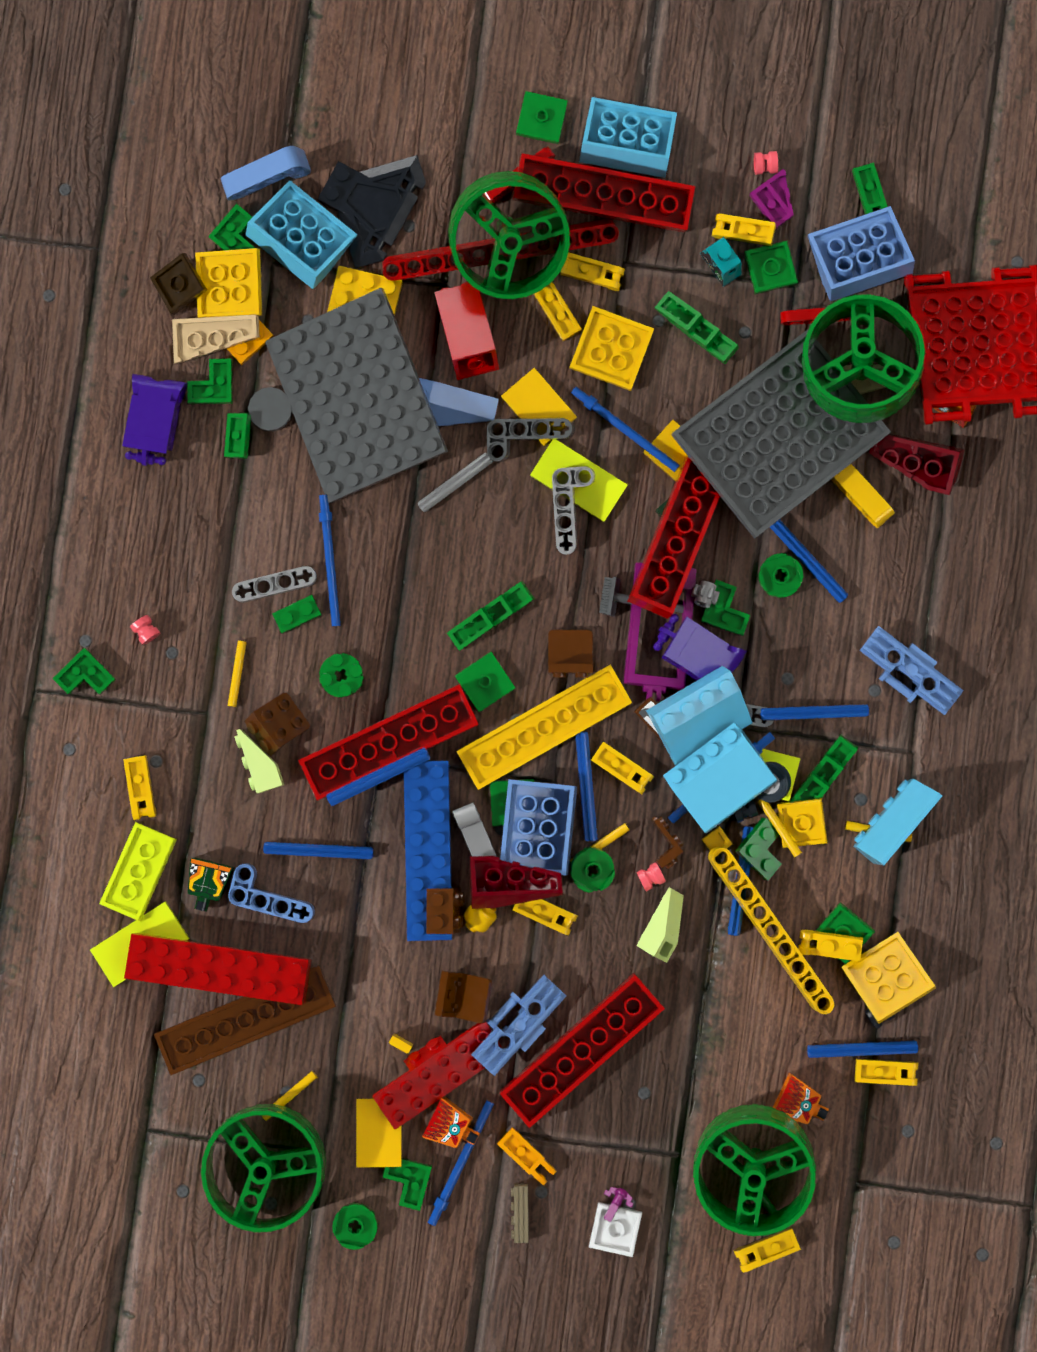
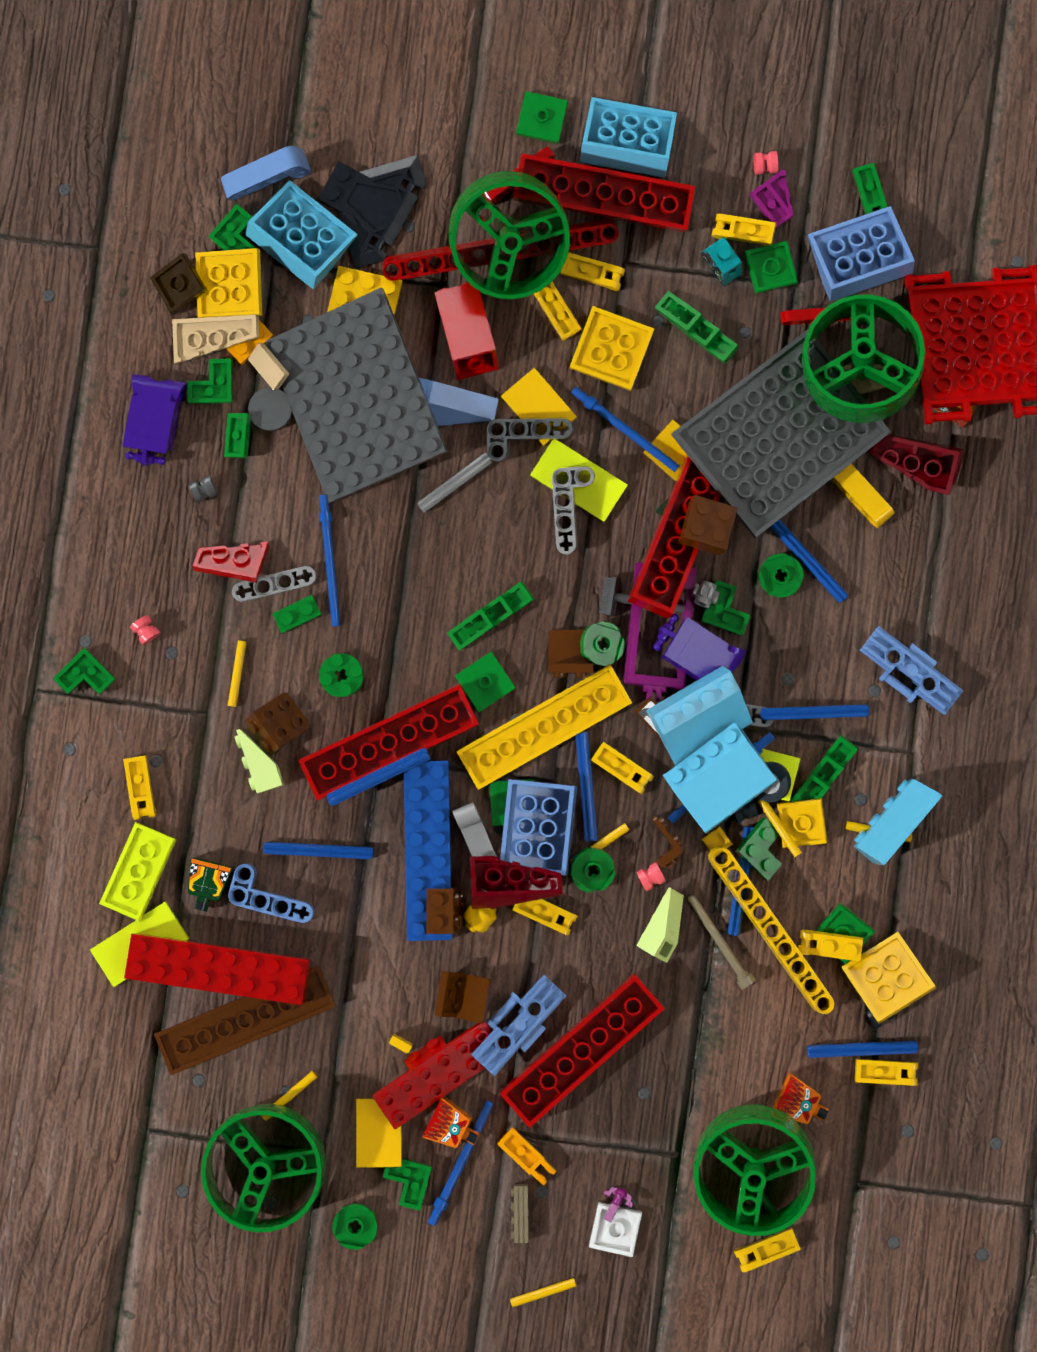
(203, 489): none -> dark grey wheel
(232, 562): none -> wing
(268, 366): none -> tan tile
(543, 1292): none -> yellow bar
(611, 636): none -> green plate
(707, 525): none -> reddish brown brick
(744, 977): none -> dark tan piece

